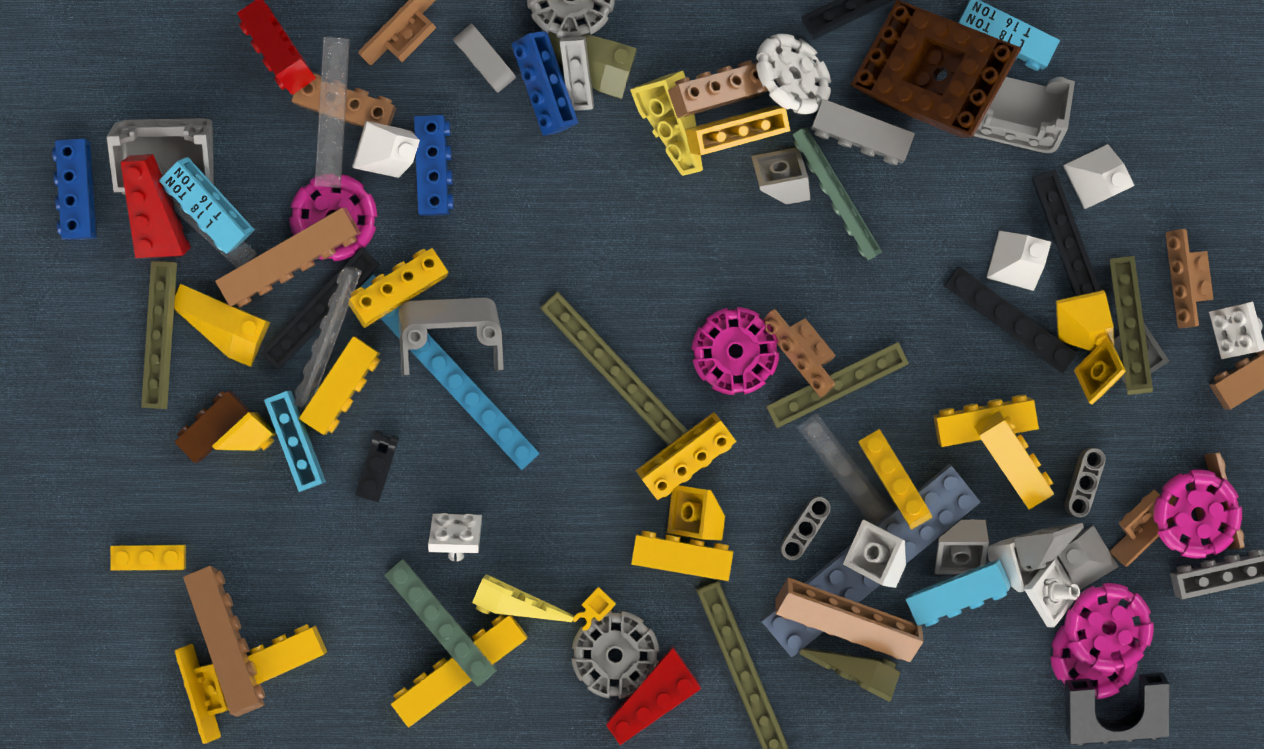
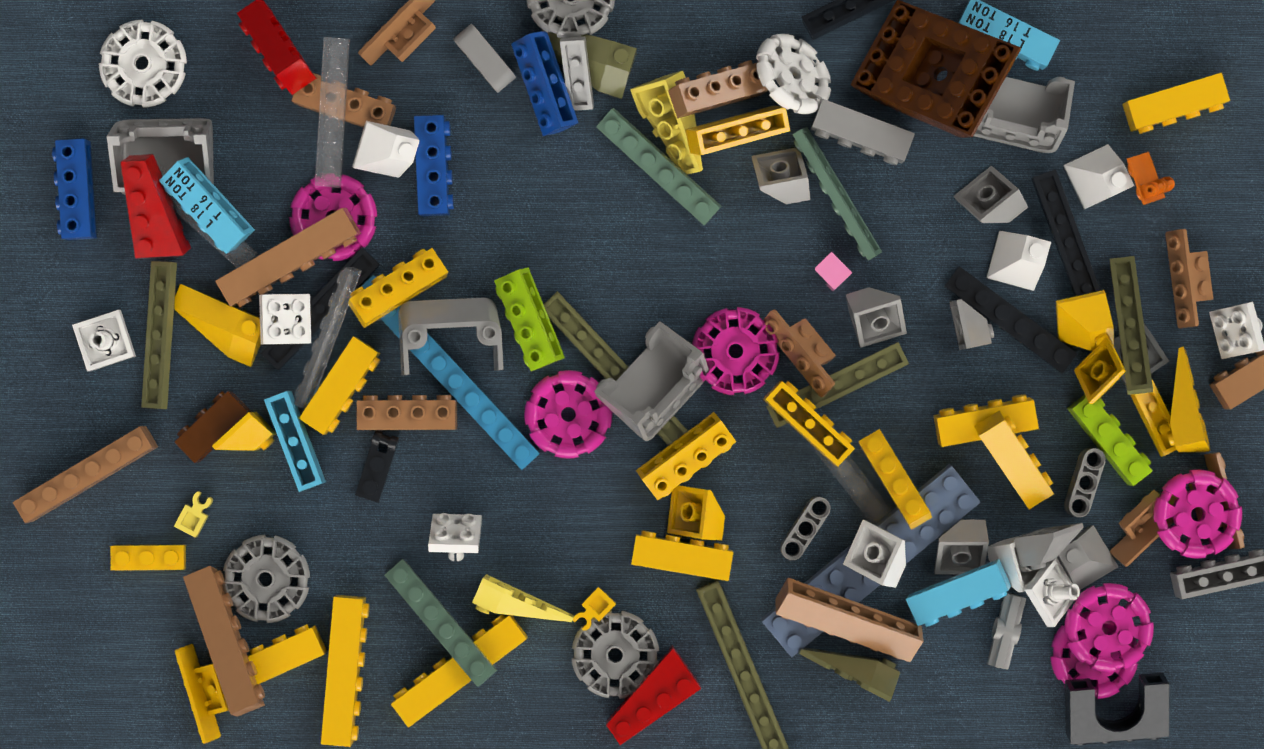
(85, 474): none -> medium nougat brick
(88, 335): none -> white plate
(153, 73): none -> white plate
(192, 518): none -> light yellow plate
(276, 319): none -> white plate
(280, 574): none -> light grey plate
(343, 670): none -> yellow brick
(407, 414): none -> medium nougat brick
(529, 319): none -> lime brick
(554, 420): none -> dark pink plate
(655, 382): none -> light grey windscreen
(658, 166): none -> sand green plate
(808, 423): none -> yellow brick
(832, 271): none -> bright pink panel
(875, 315): none -> light grey slope
(970, 326): none -> light grey slope
(992, 198): none -> light grey slope
(1006, 631): none -> light grey piece
(1108, 438): none -> lime brick
(1148, 185): none -> orange hinge
(1155, 419): none -> yellow plate
(1176, 102): none -> yellow brick
(1186, 423): none -> yellow wedge

